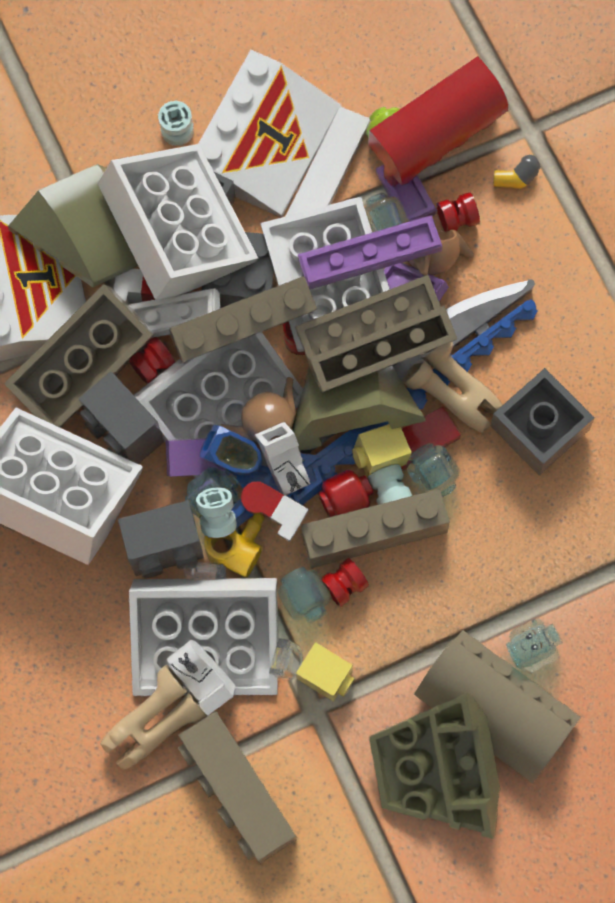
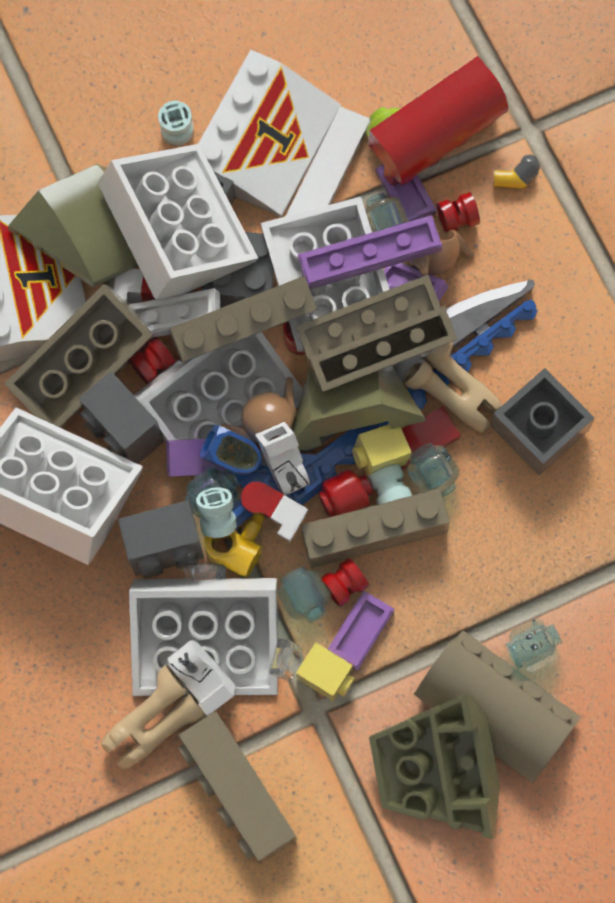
(361, 630): none -> medium lavender tile

